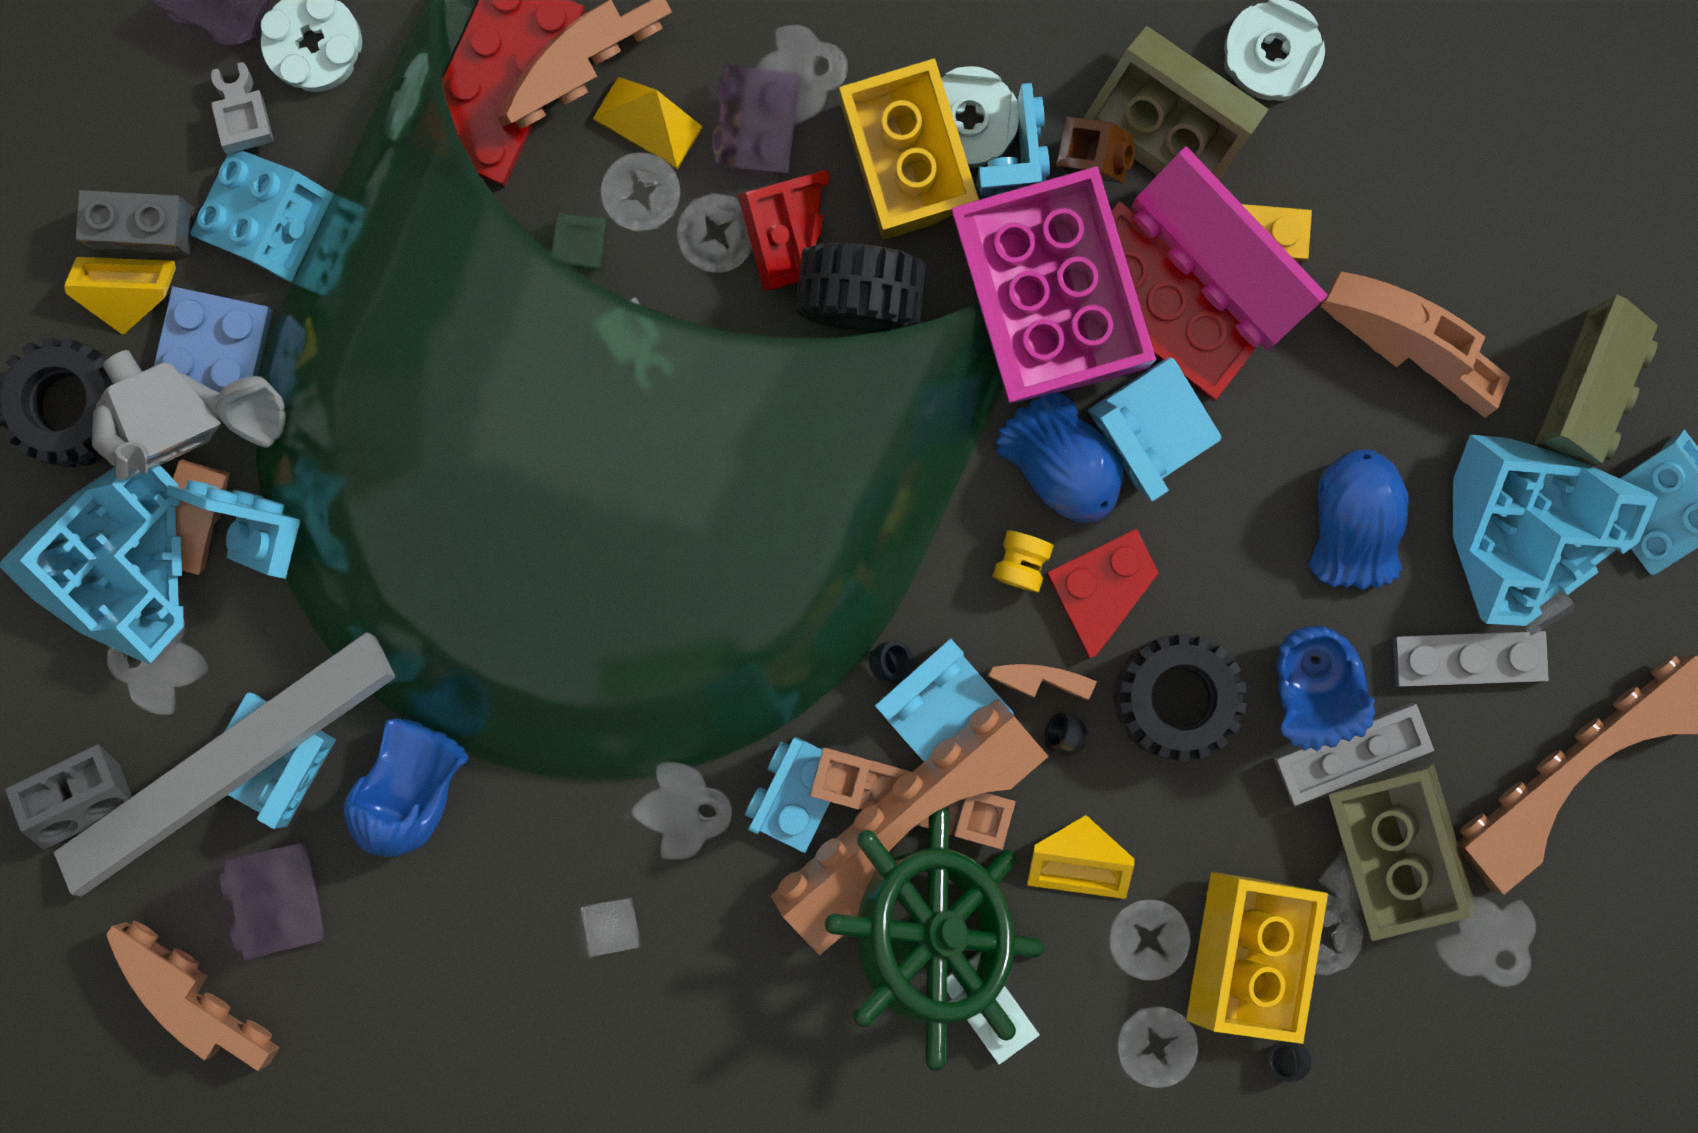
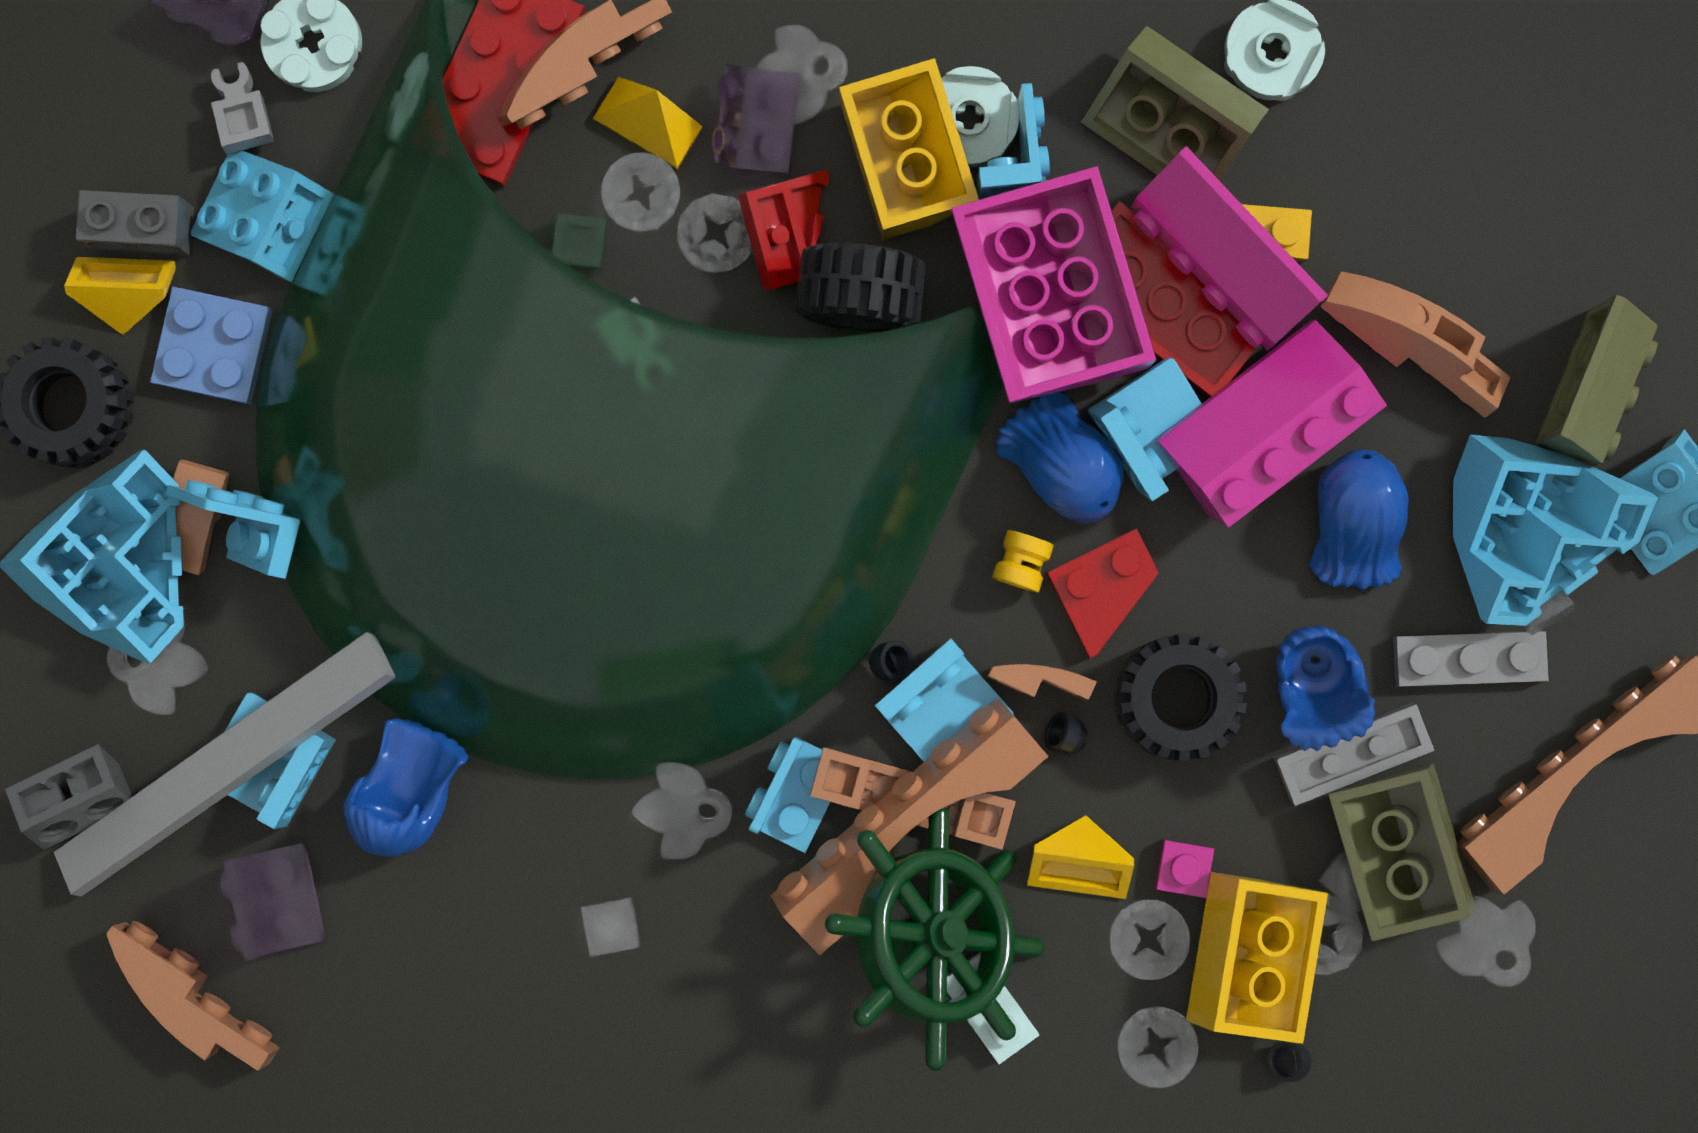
(166, 413): light grey torso -> none
(1094, 144): reddish brown brick -> none
(1184, 868): none -> dark pink plate
(1270, 423): none -> dark pink slope

